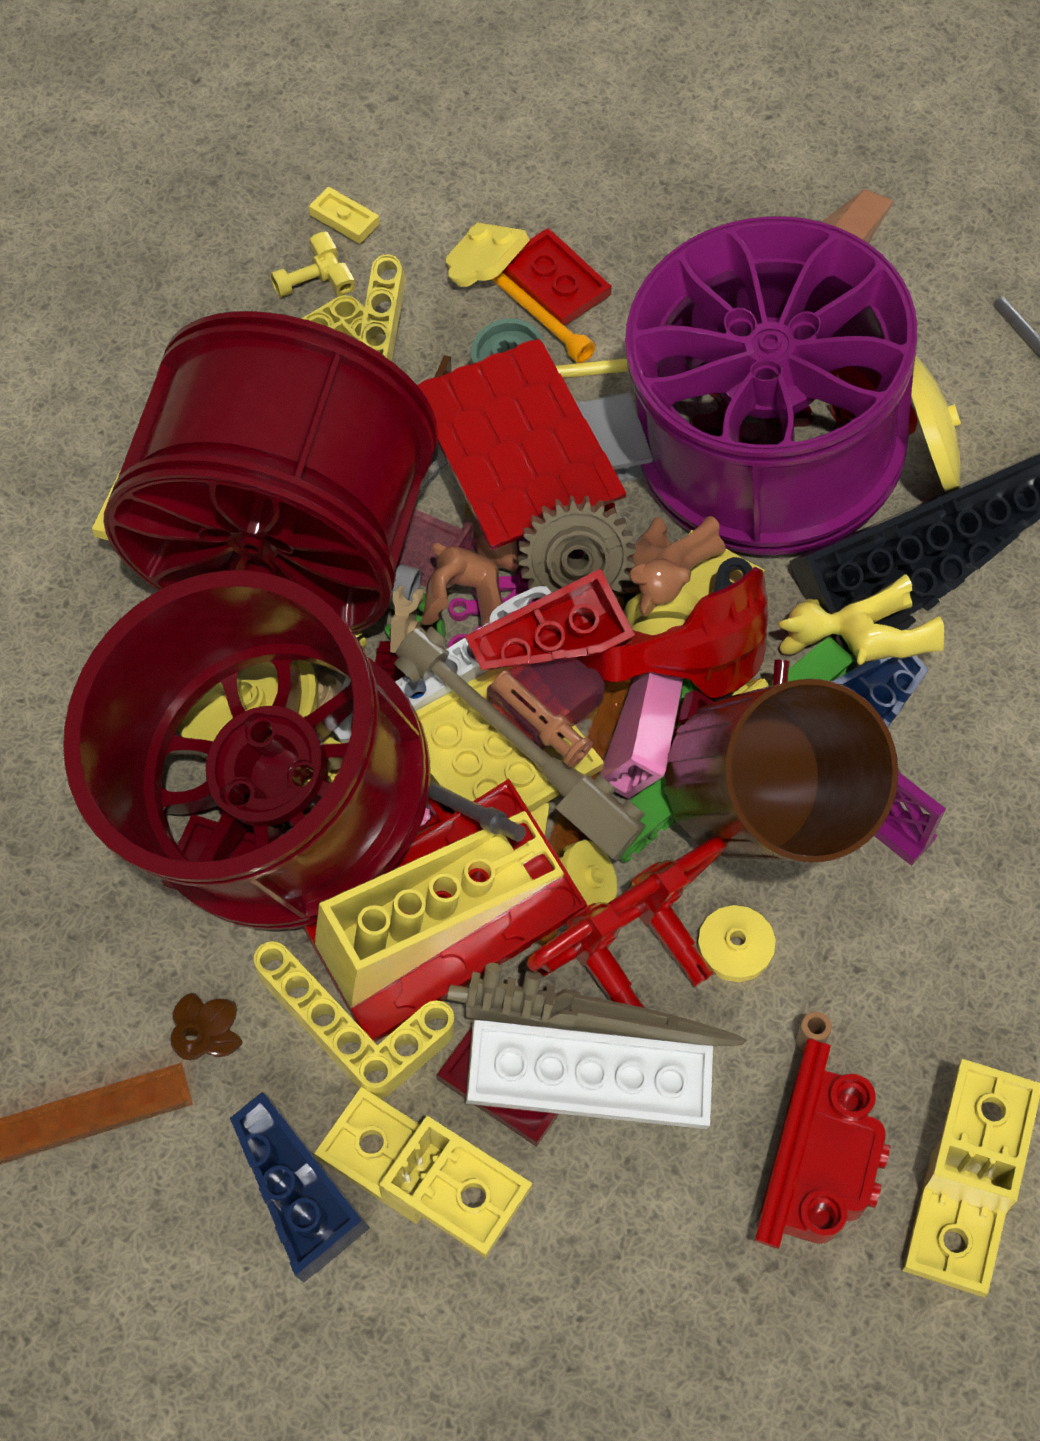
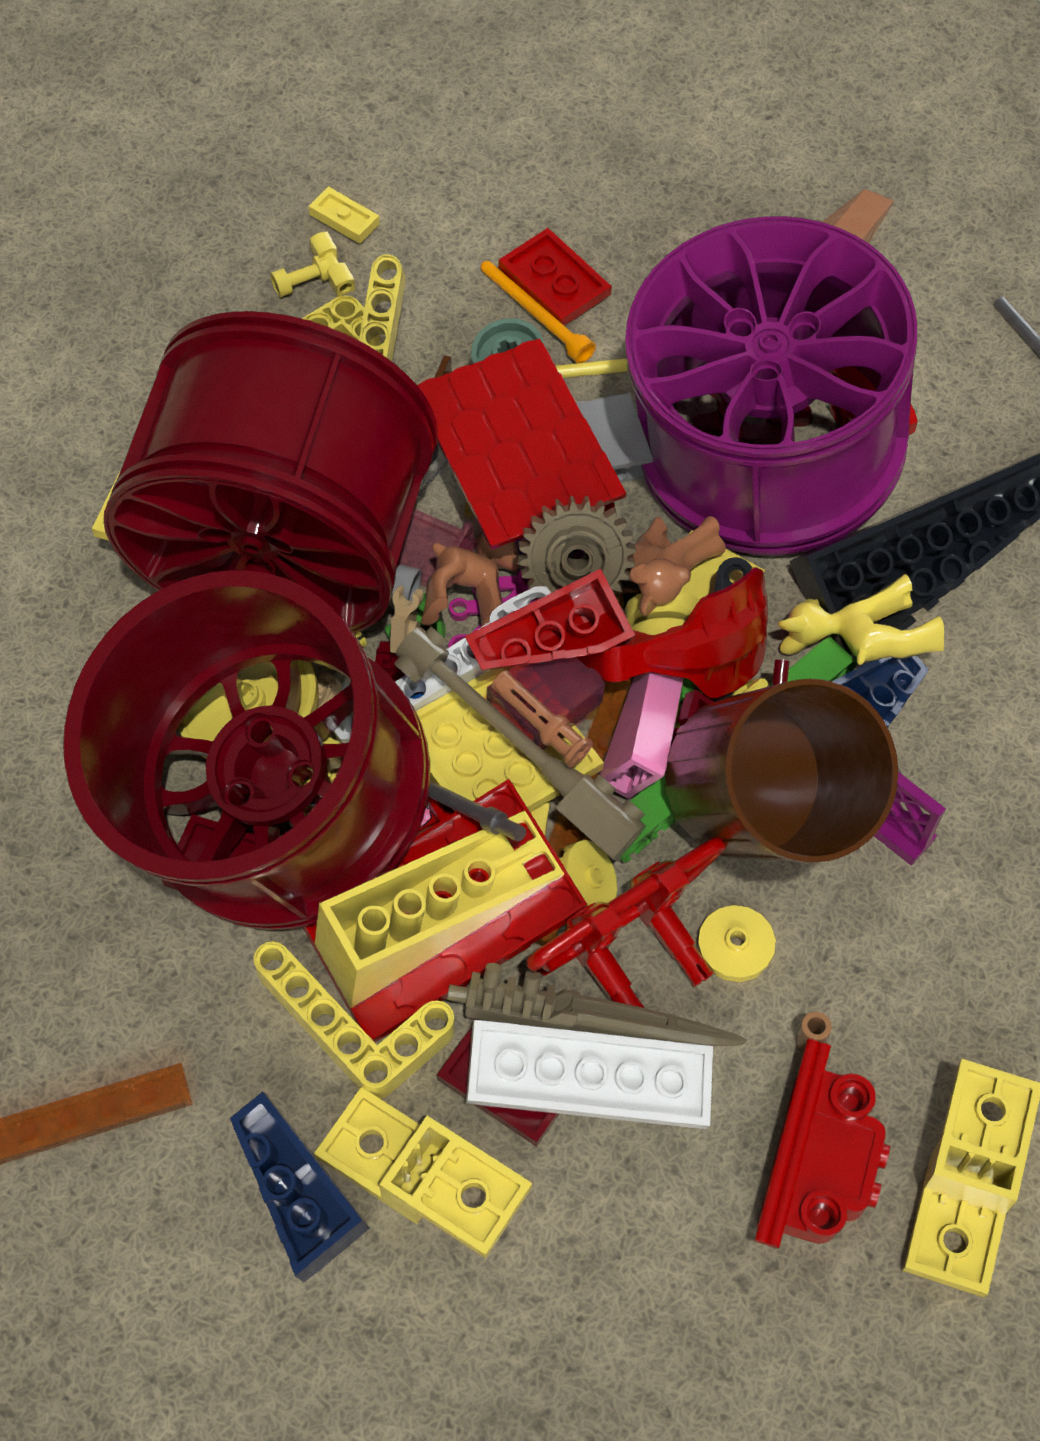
(208, 1023): reddish brown plate -> none
(484, 253): light yellow plate -> none
(938, 425): light yellow dish -> none

